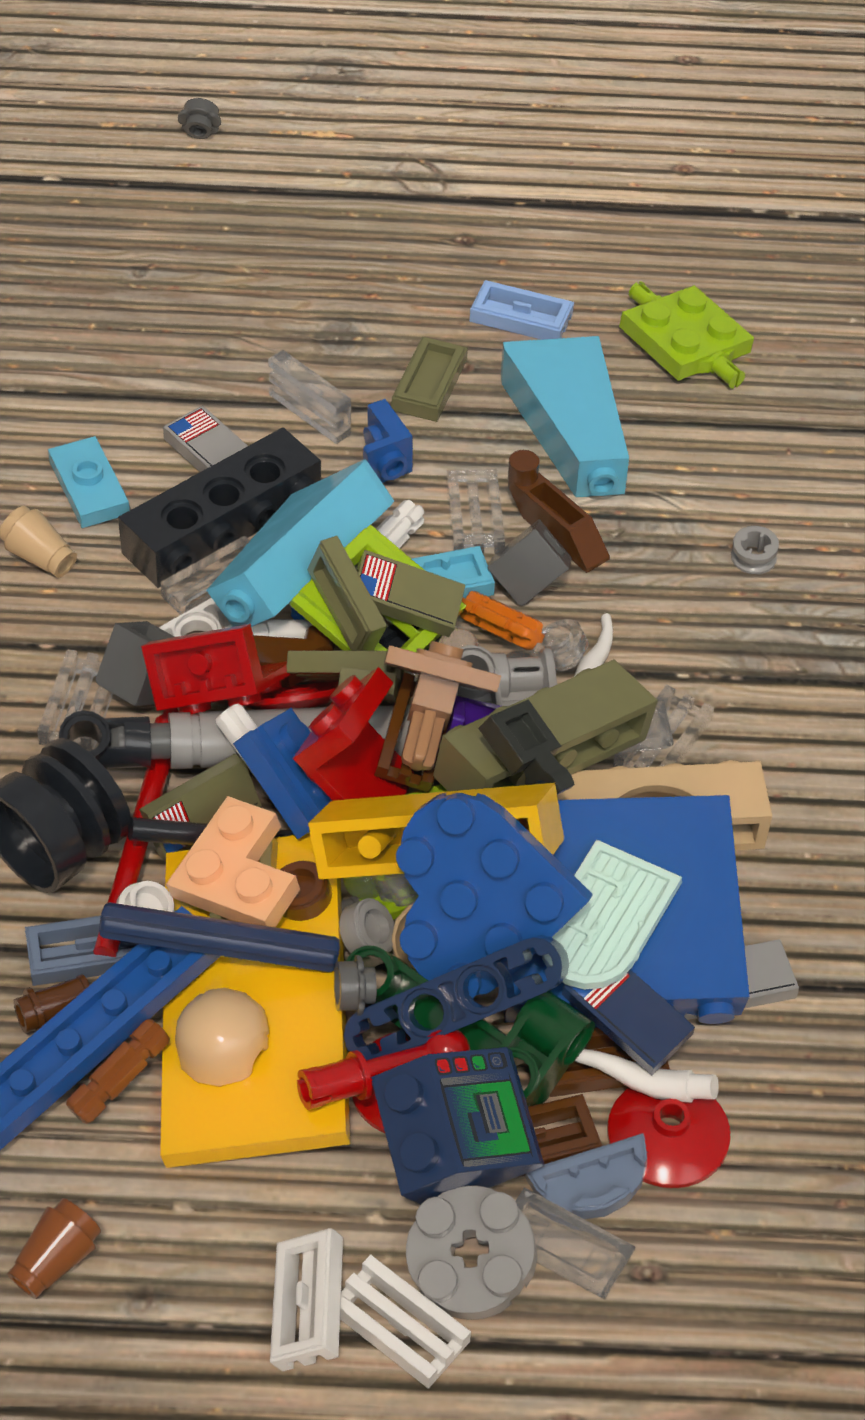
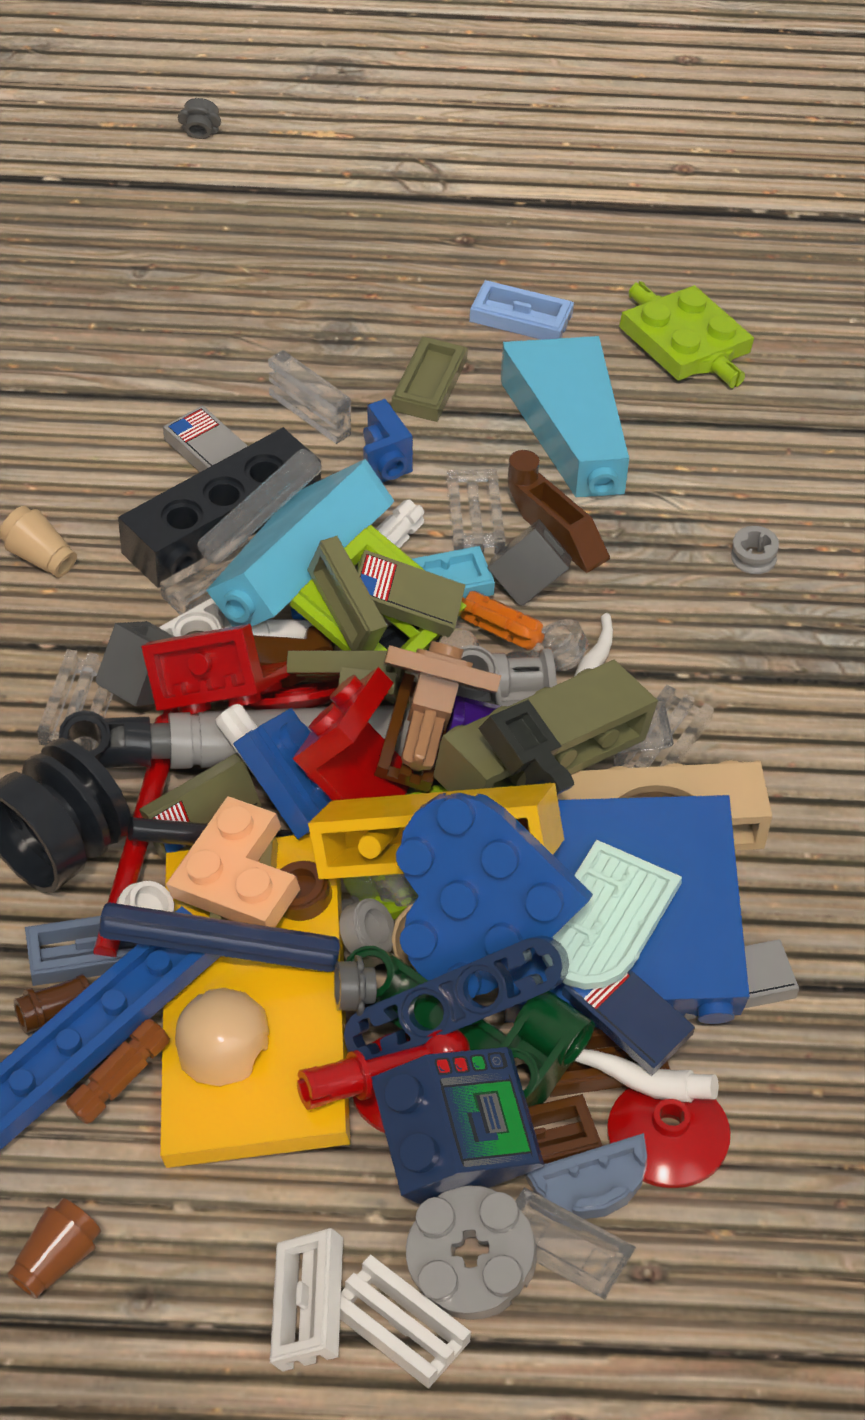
(88, 481): medium azure plate -> none
(259, 506): none -> clear axle

